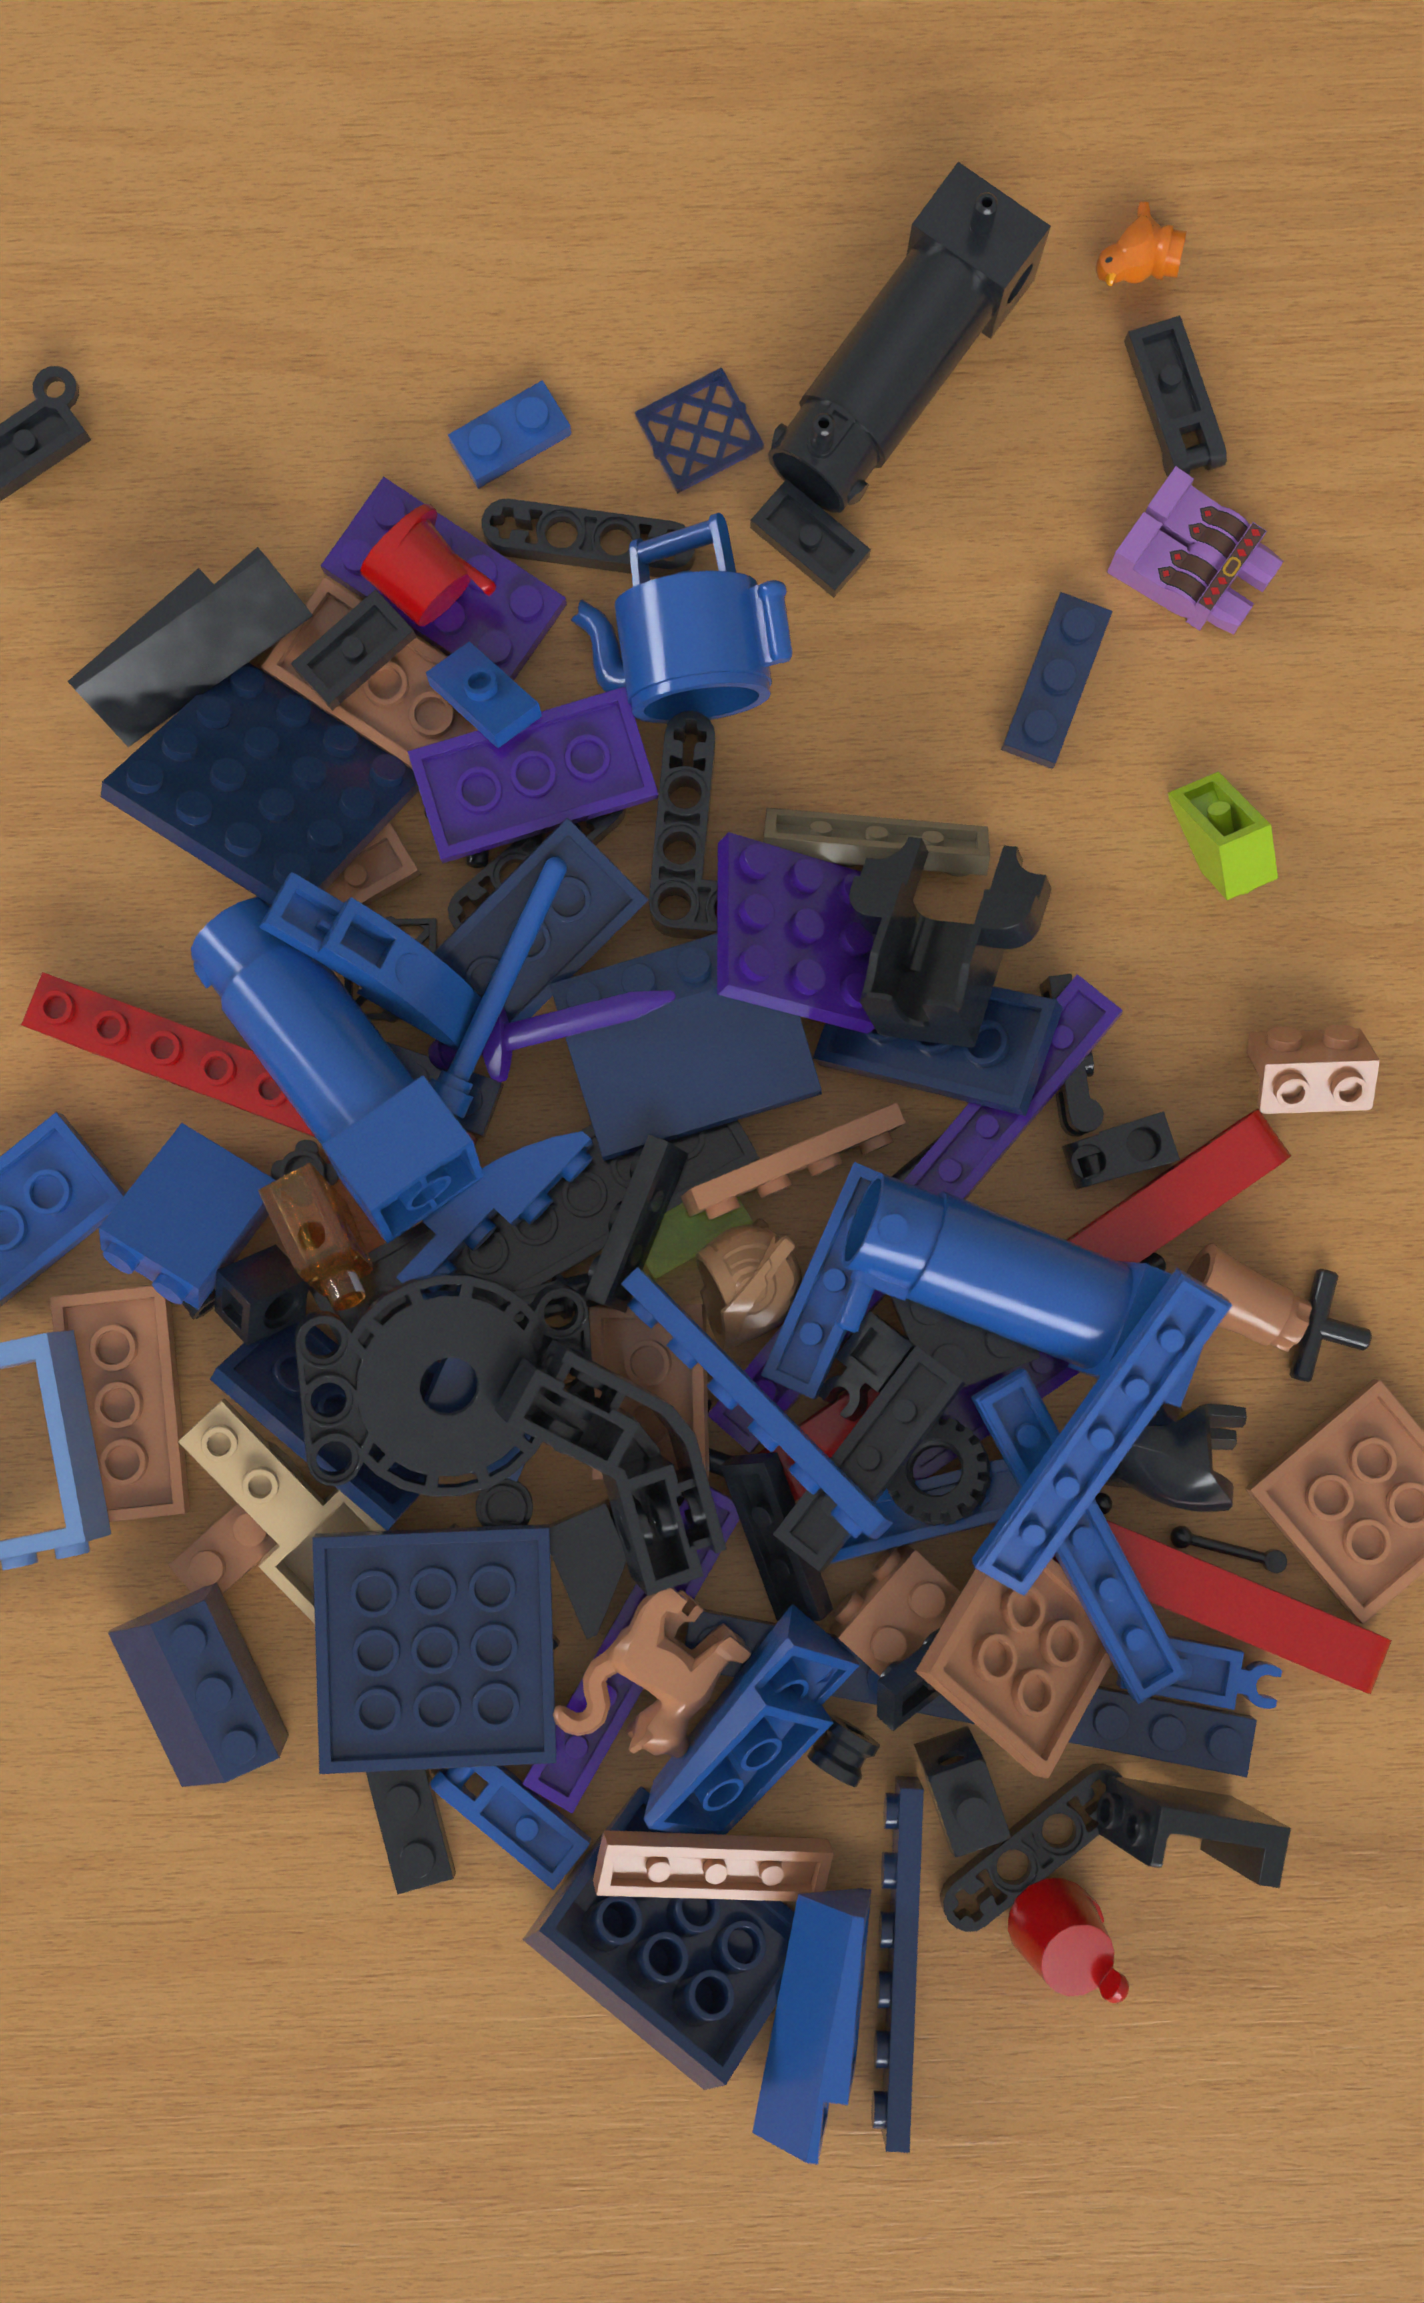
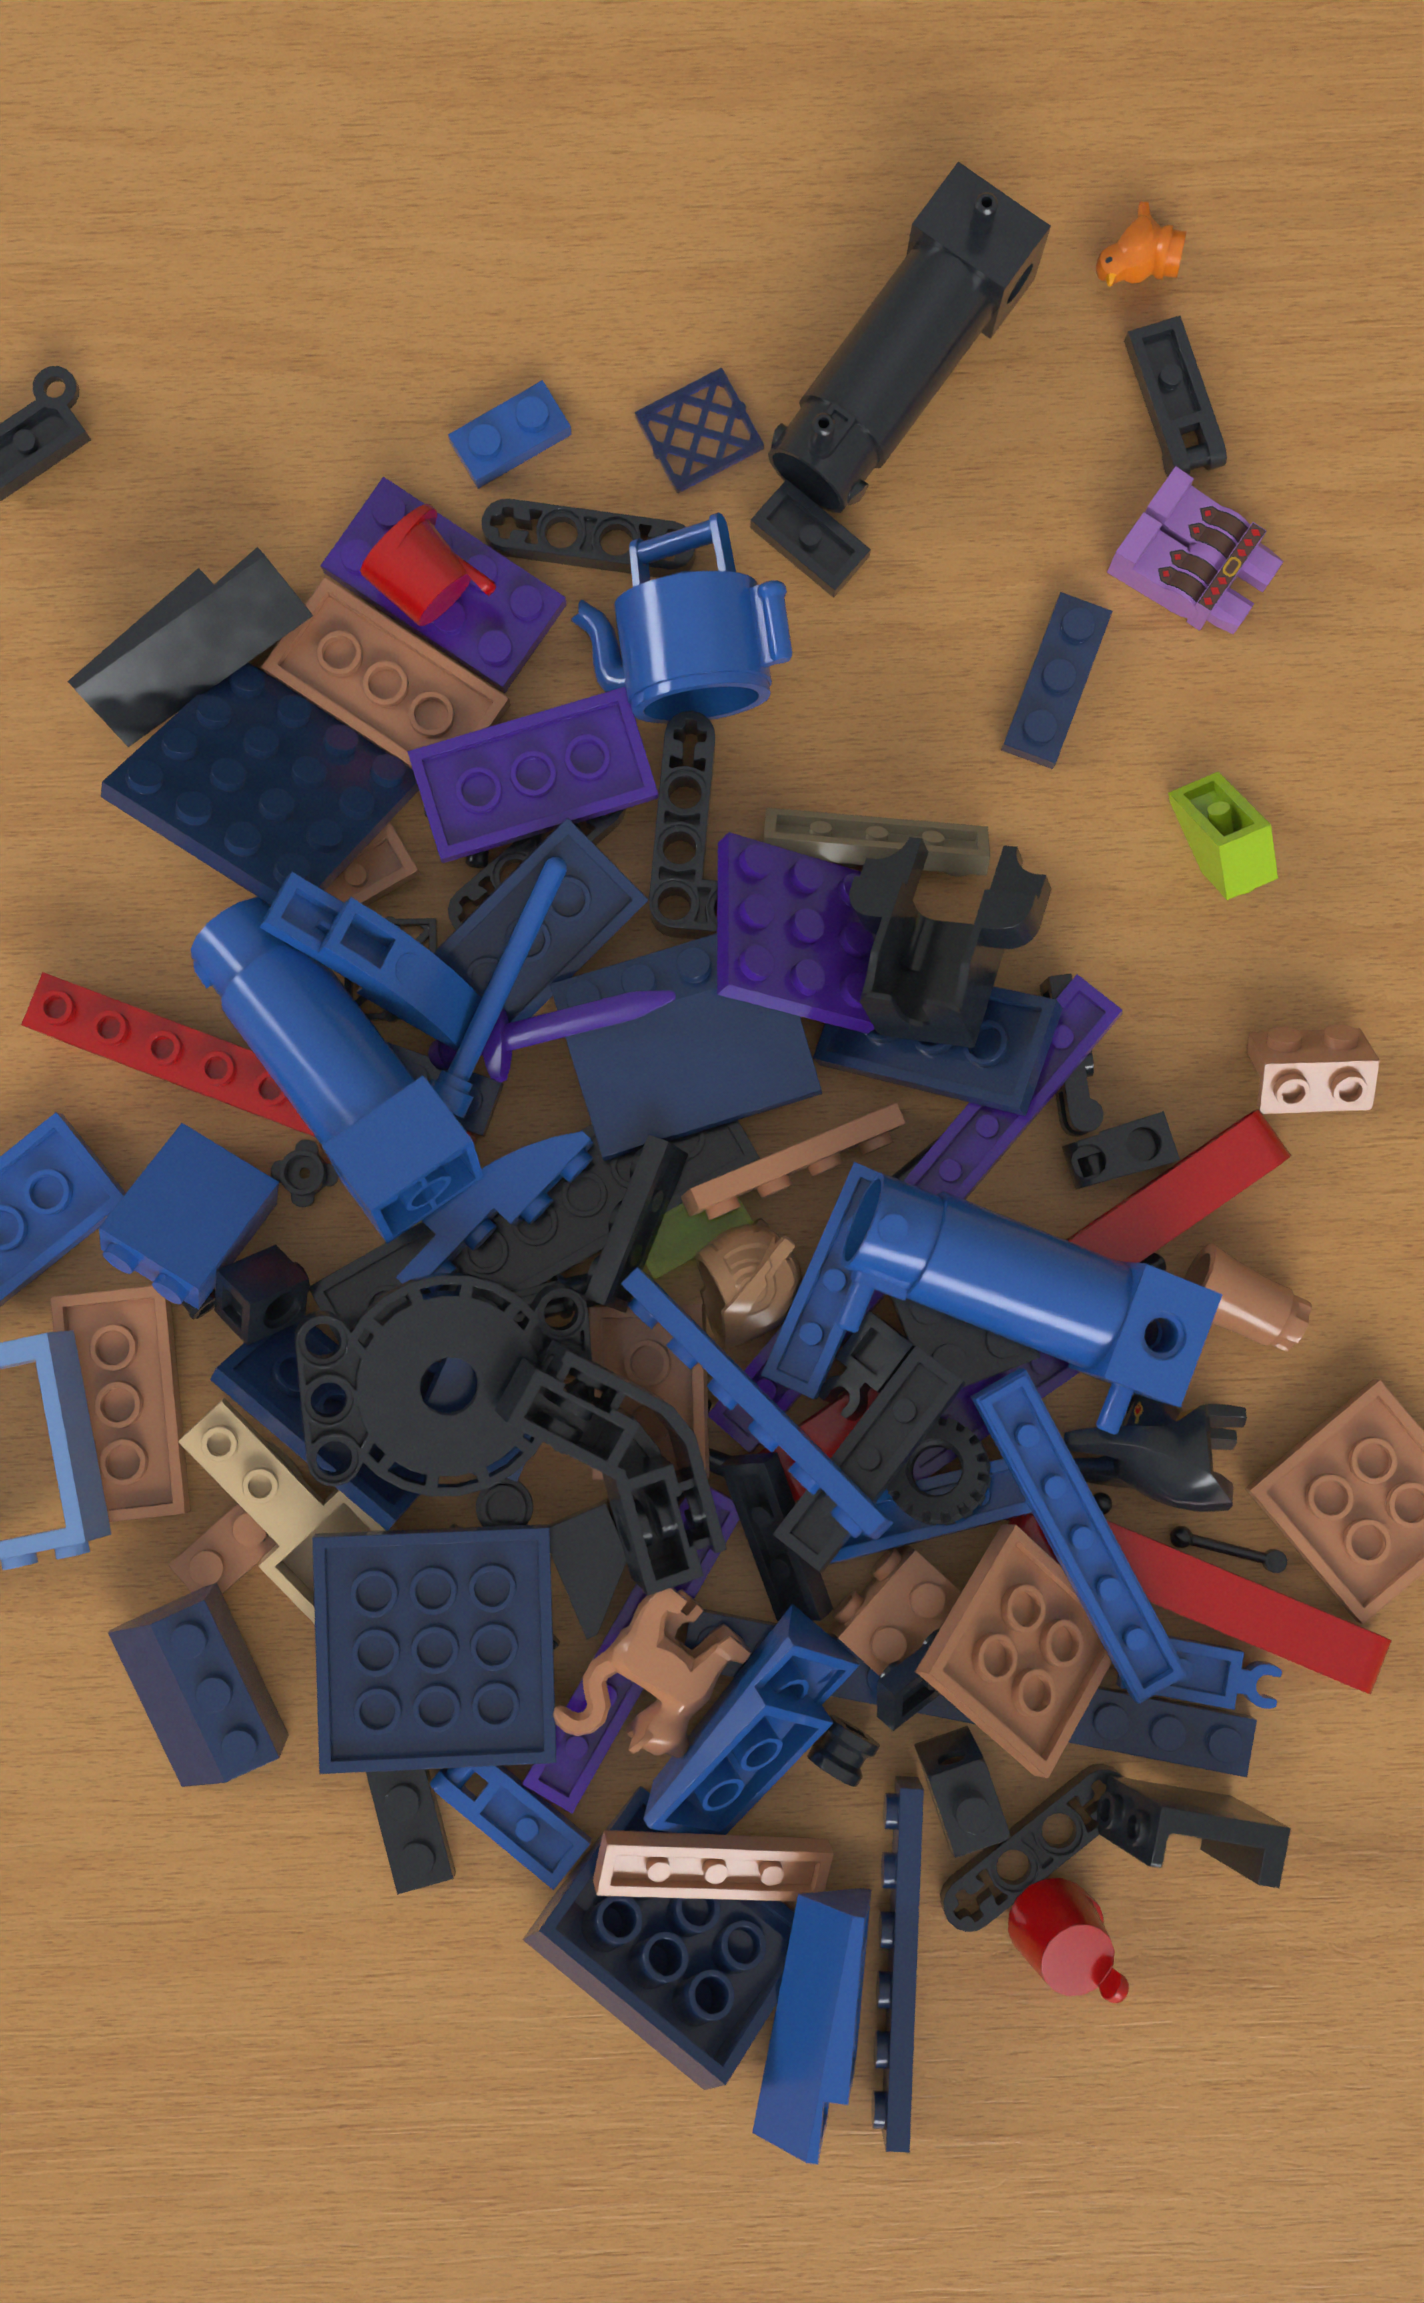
(319, 1235): clear orange torso -> none
(353, 649): black plate -> none
(483, 694): blue plate -> none
(1101, 1431): blue tile -> none
(1324, 1328): black piece -> none

